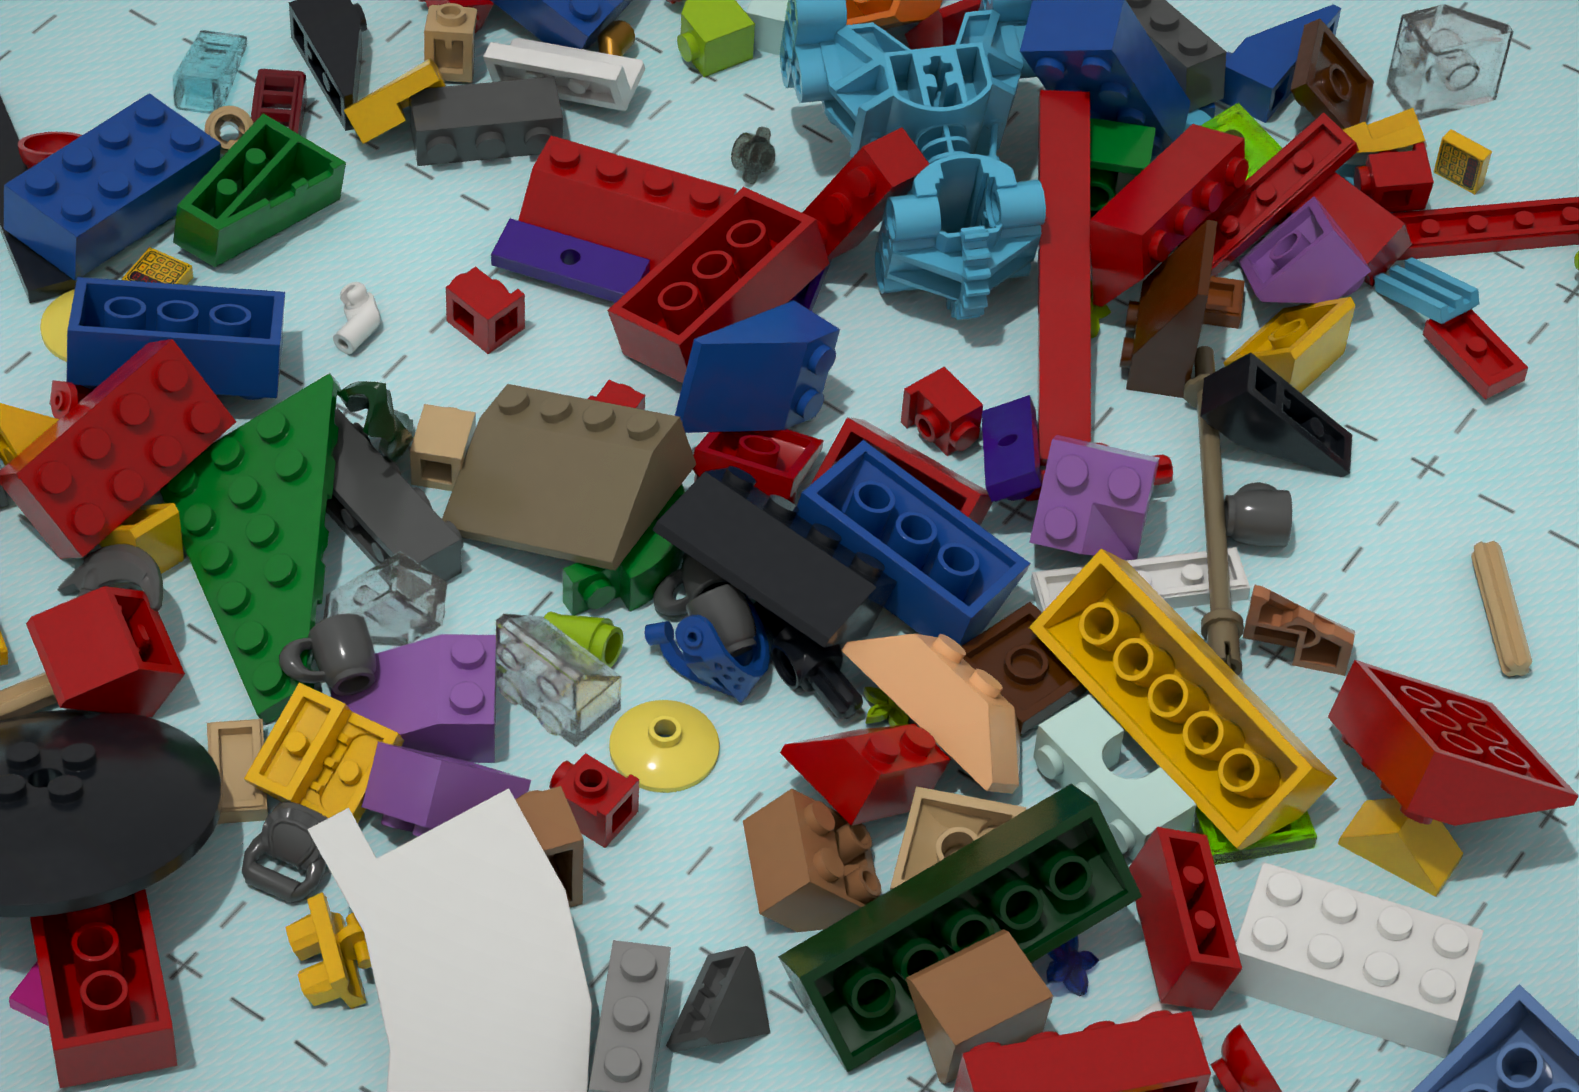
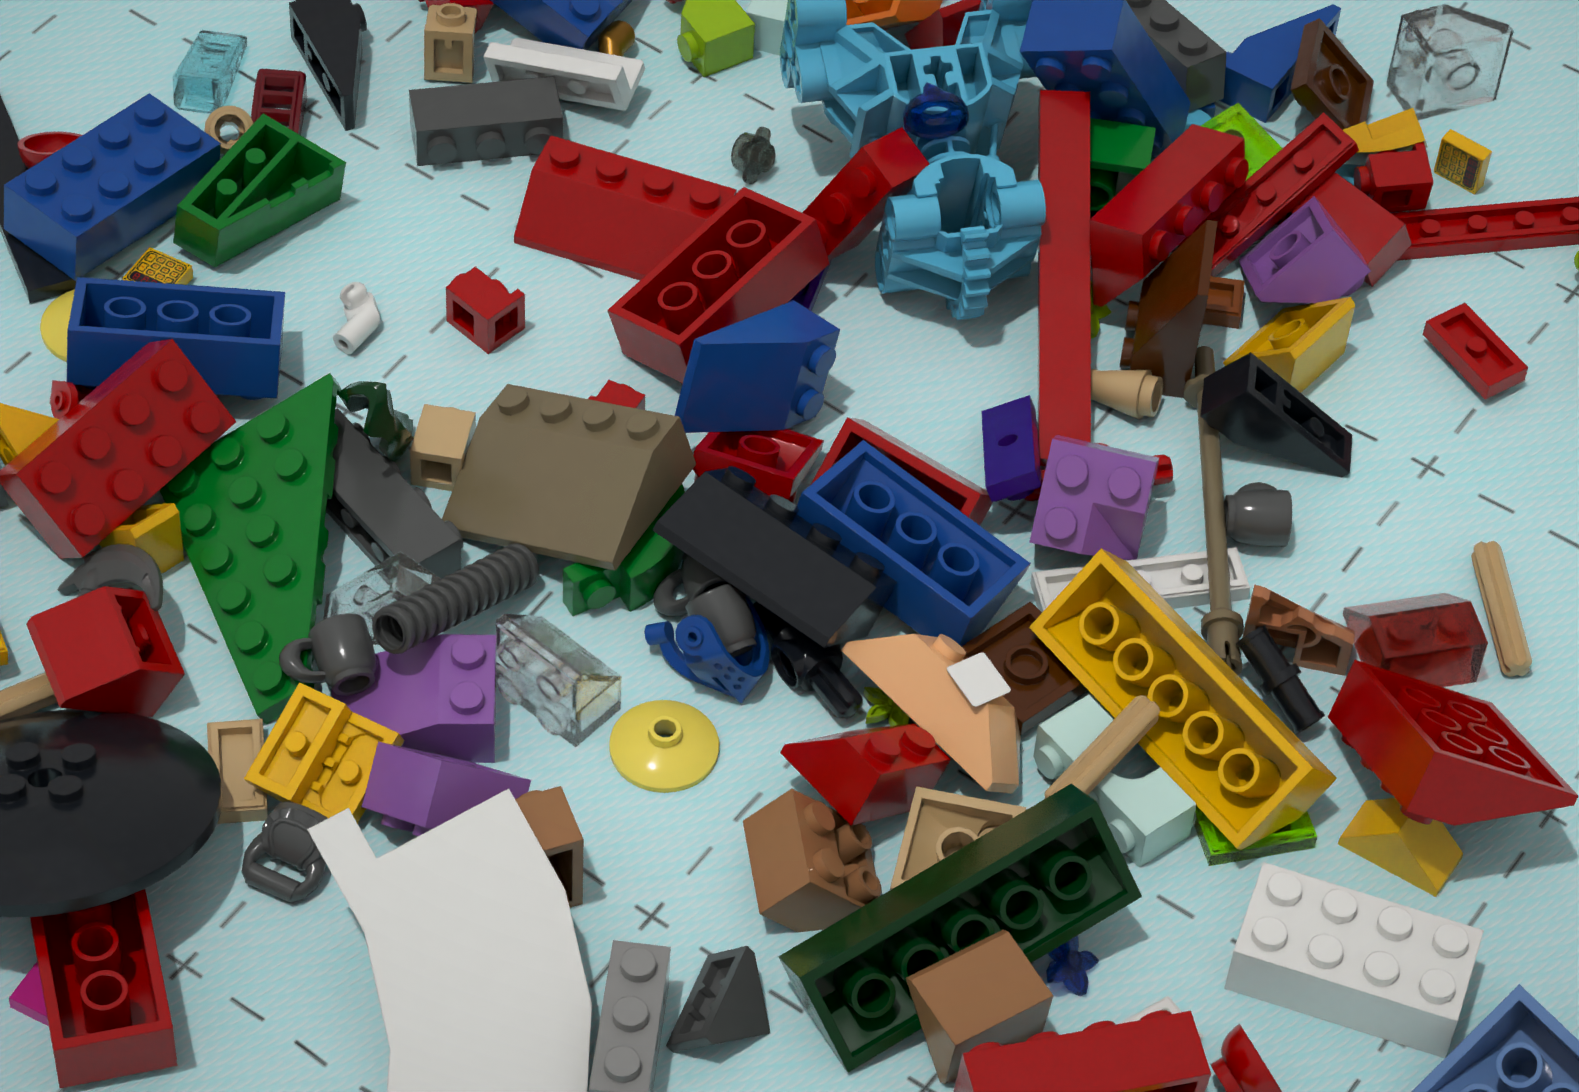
(340, 947): yellow hips -> none
(385, 106): yellow slope -> none
(454, 598): none -> dark grey piece
(567, 261): dark purple tile -> none
(592, 633): lime cone -> none
(597, 797): red brick -> none
(937, 125): none -> clear blue piece
(942, 411): red brick -> none
(978, 679): none -> white sticker
(1109, 746): none -> tan axle
(1128, 391): none -> tan cone
(1184, 919): red brick -> none
(1280, 679): none -> black pin
(1421, 638): none -> clear red slope
(1427, 290): medium azure tile -> none

